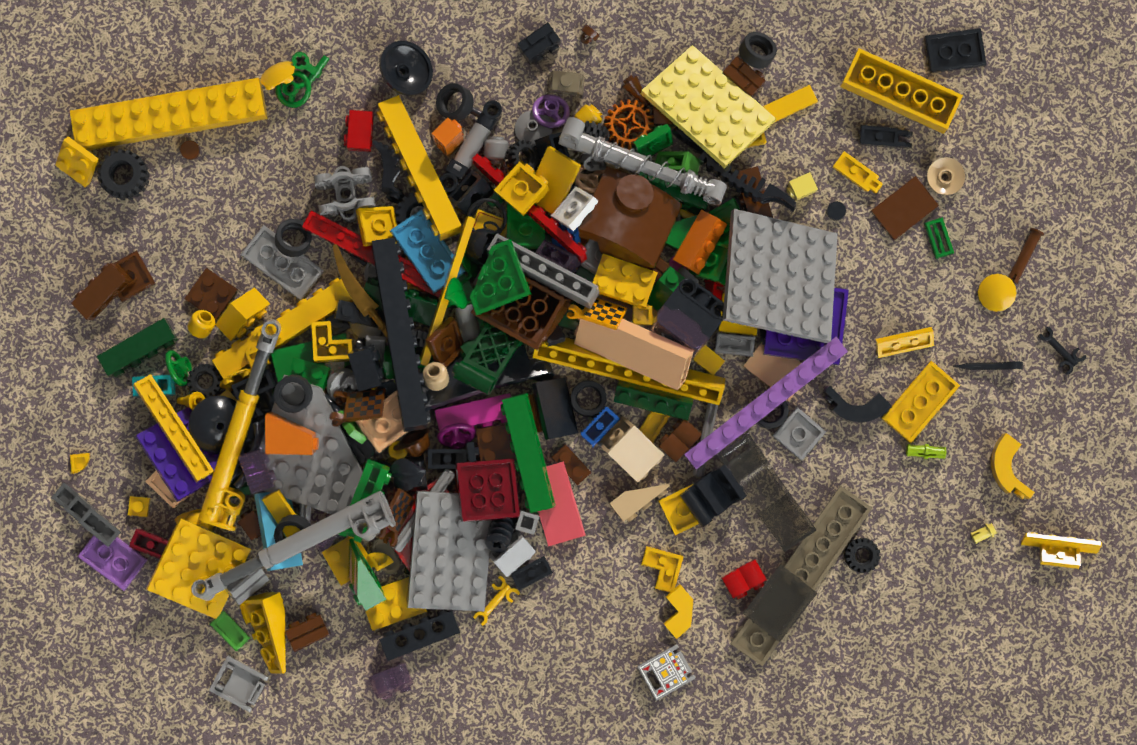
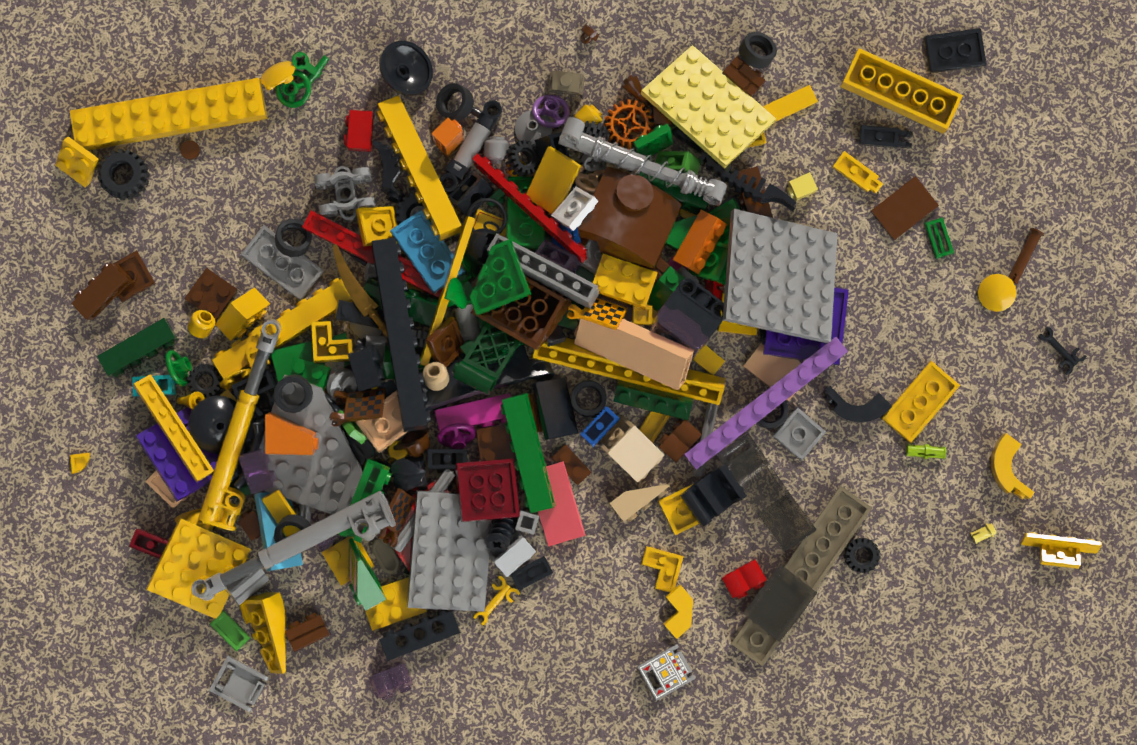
(86, 514): dark grey slope -> none
(116, 563): medium lavender tile -> none
(138, 506): yellow plate -> none
(337, 326): black plate -> none
(380, 560): yellow tile -> none
(473, 452): black plate -> none
(522, 188): yellow plate -> none
(539, 44): black brick -> none
(735, 344): light grey plate -> none
(836, 211): black tile -> none
(904, 342): yellow plate -> none
(952, 169): tan dish -> none
(992, 365): black piece -> none

